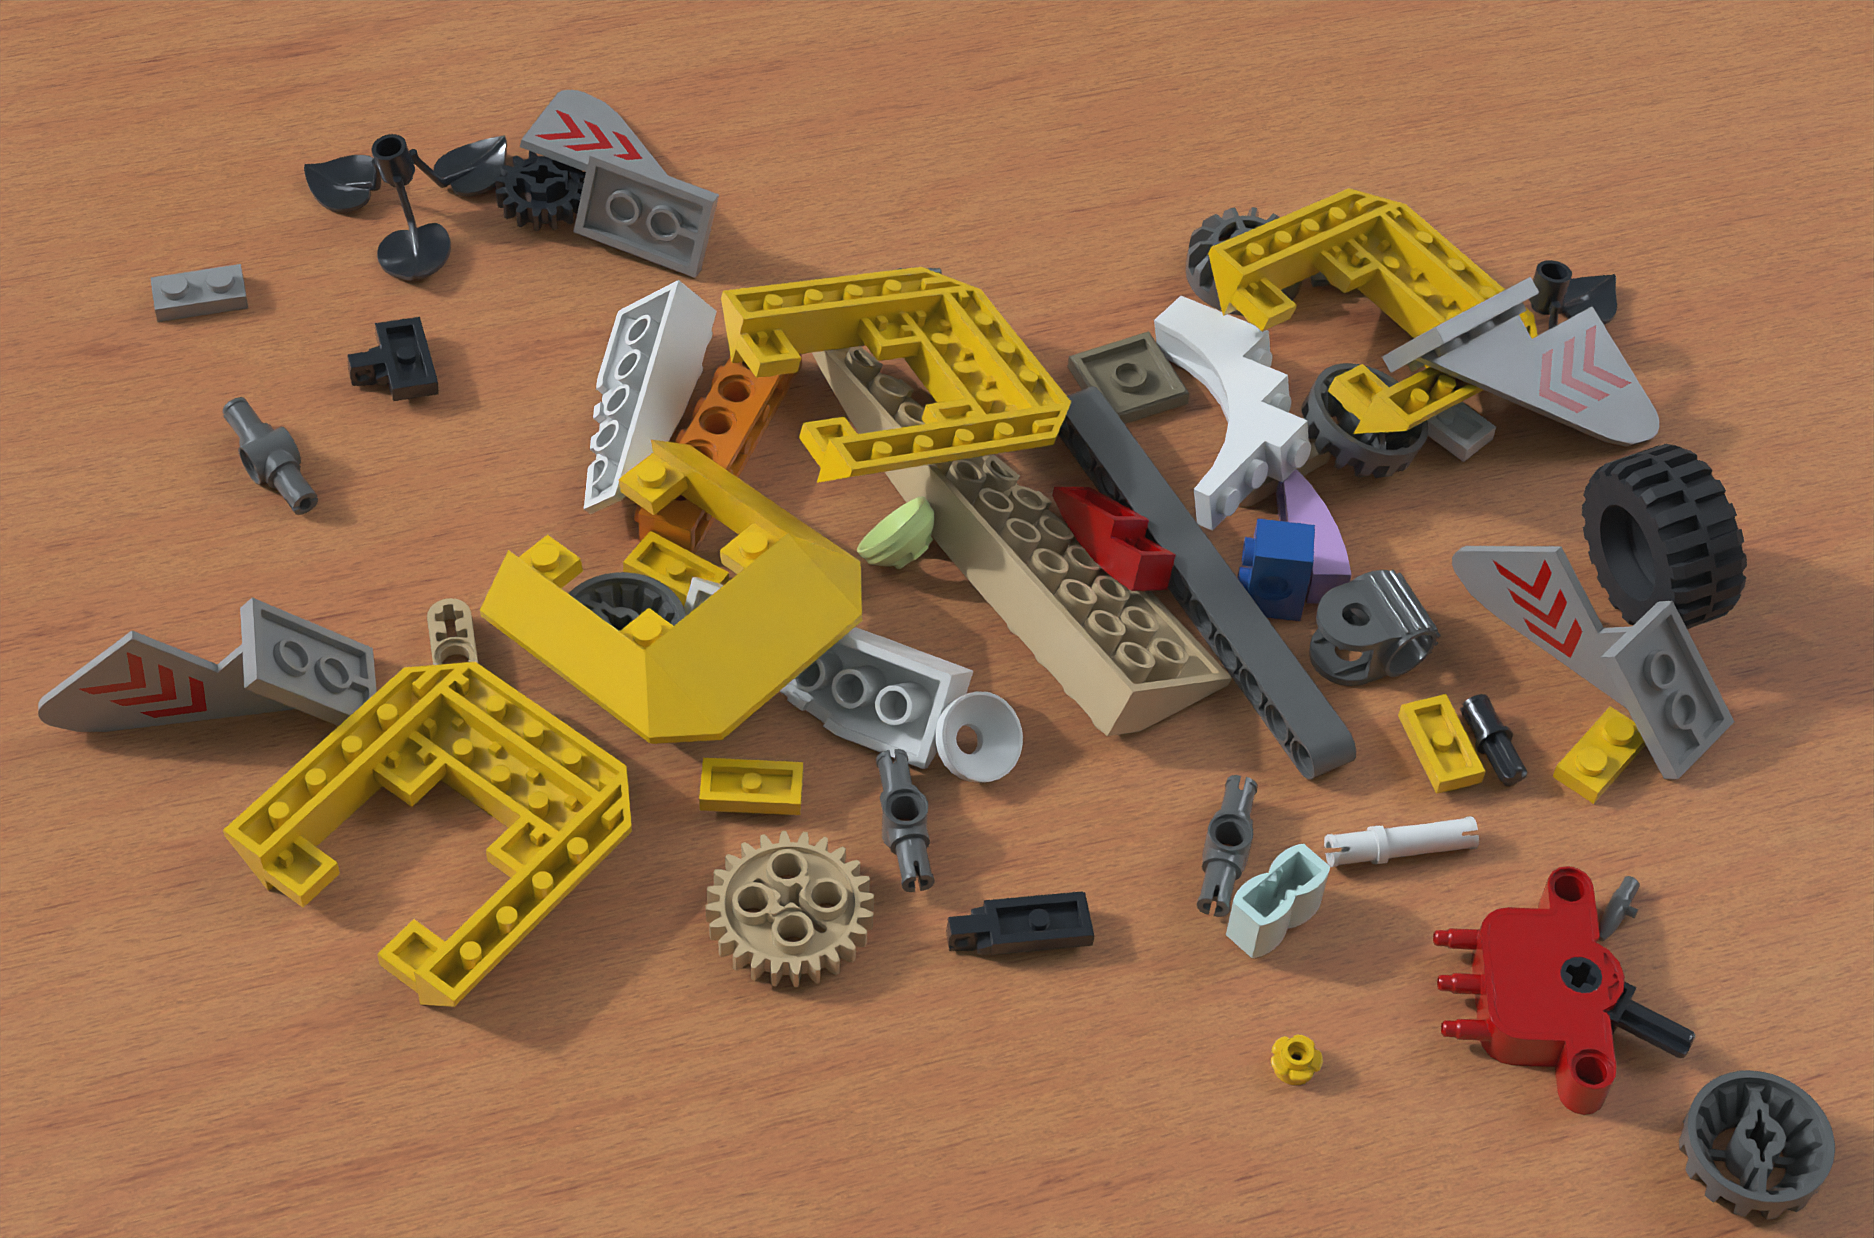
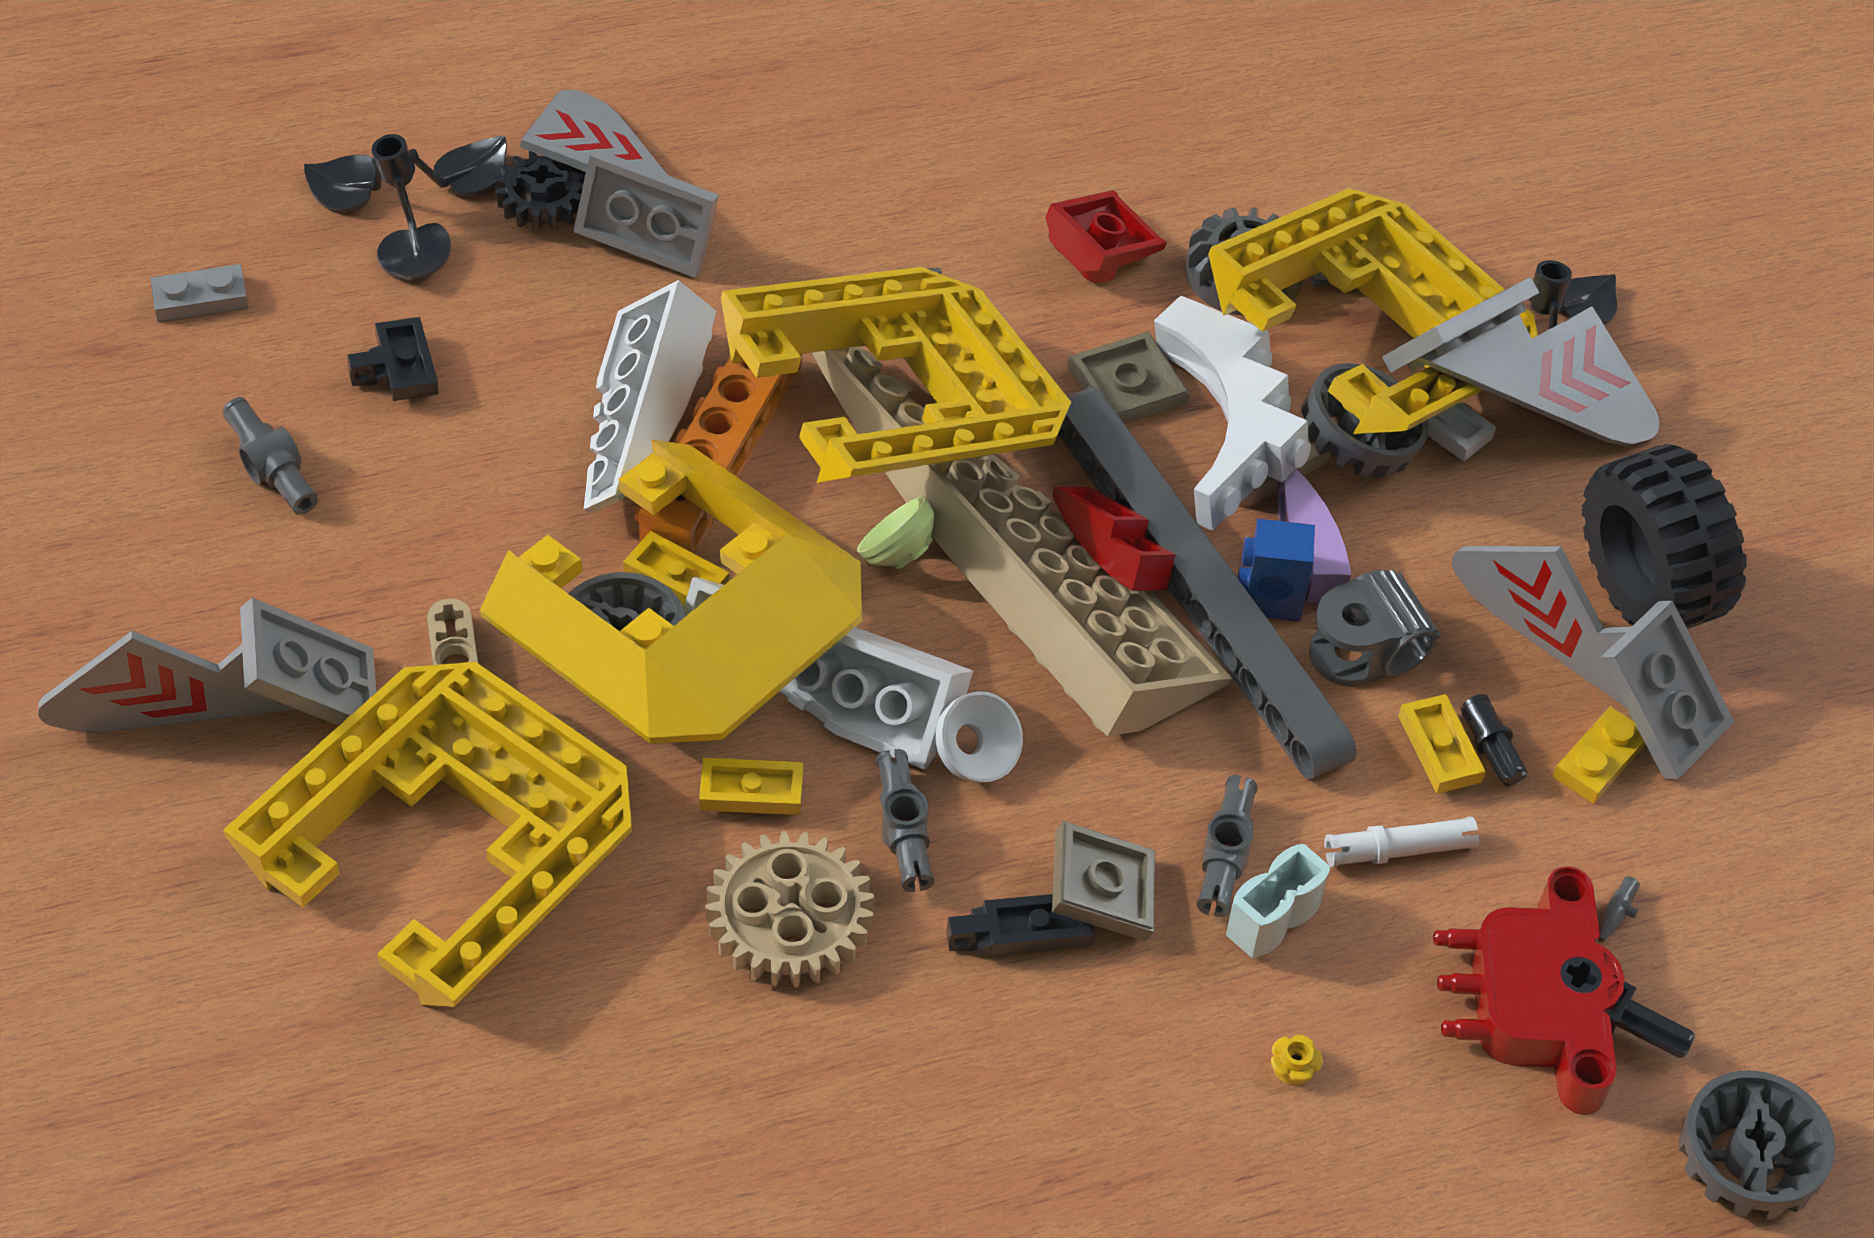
(1100, 234): none -> red slope
(1103, 881): none -> dark tan tile

